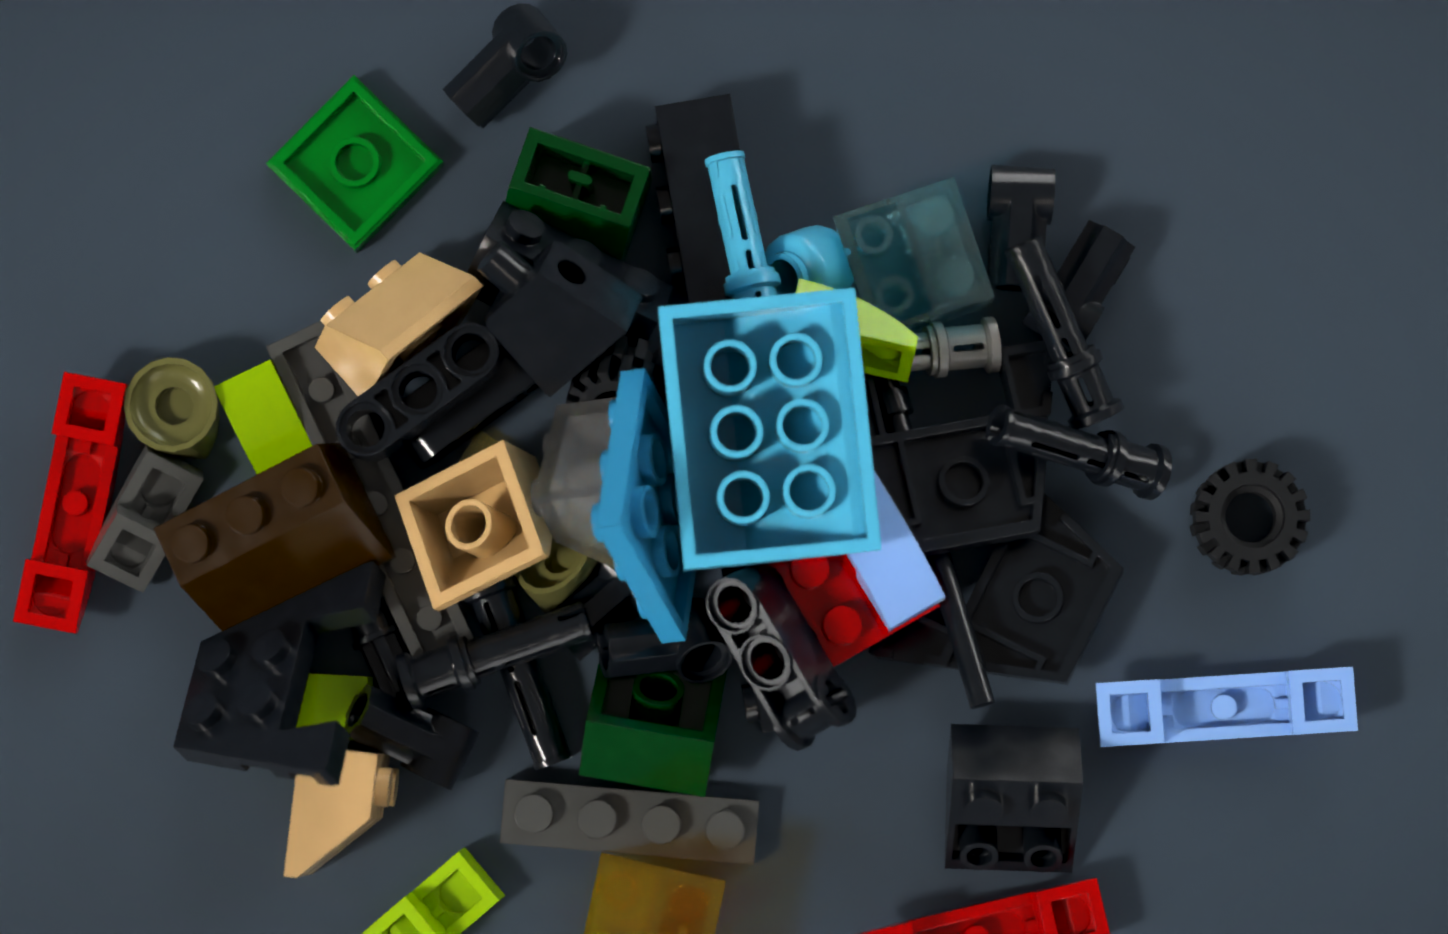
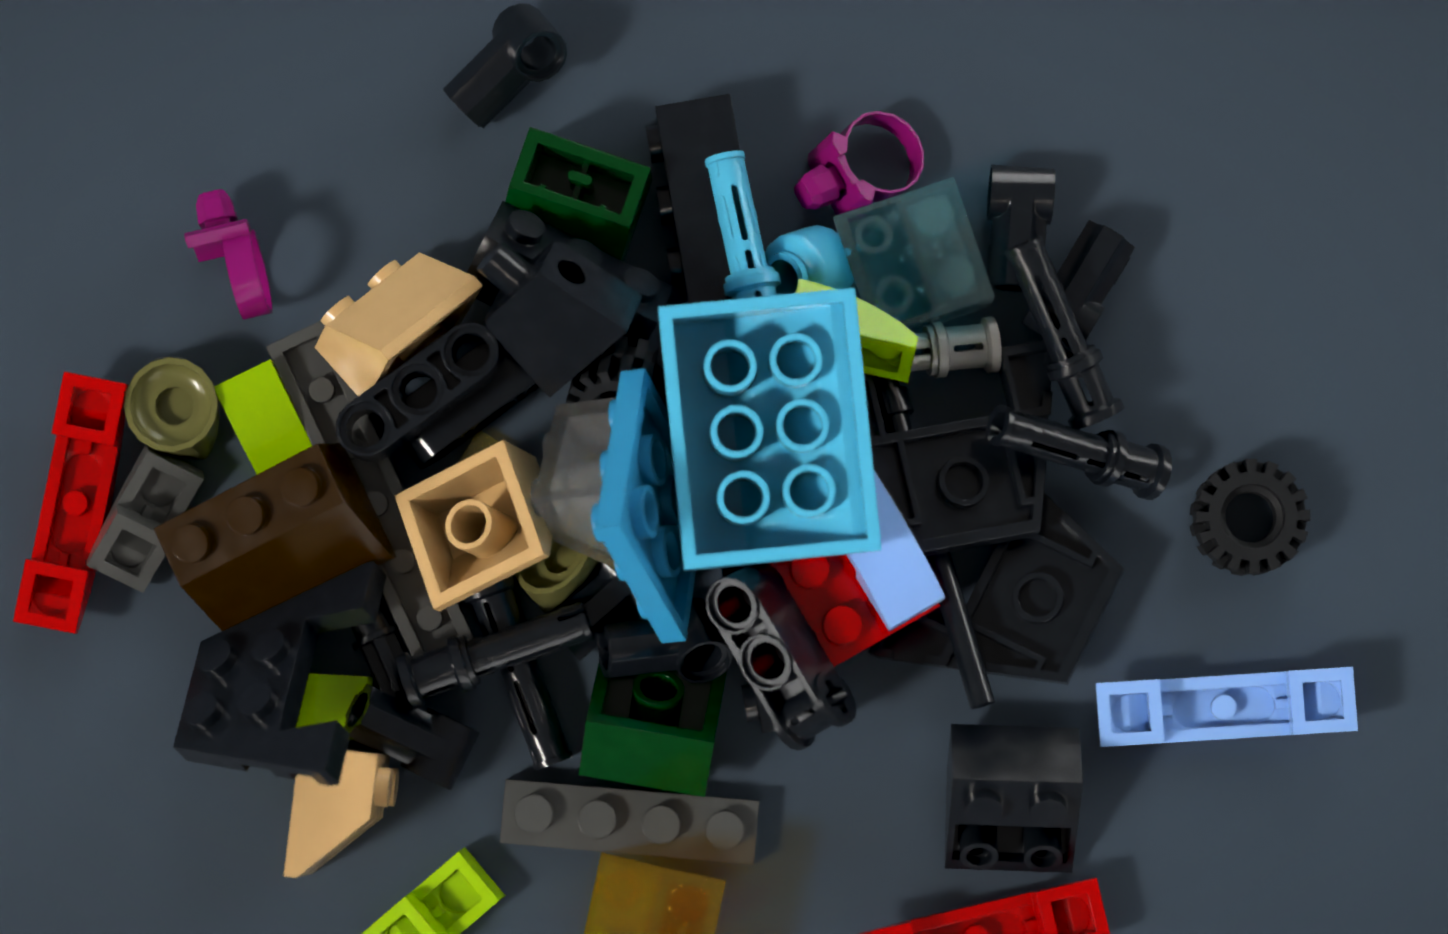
(232, 238): none -> magenta piece
(355, 164): green tile -> none
(833, 181): none -> magenta piece

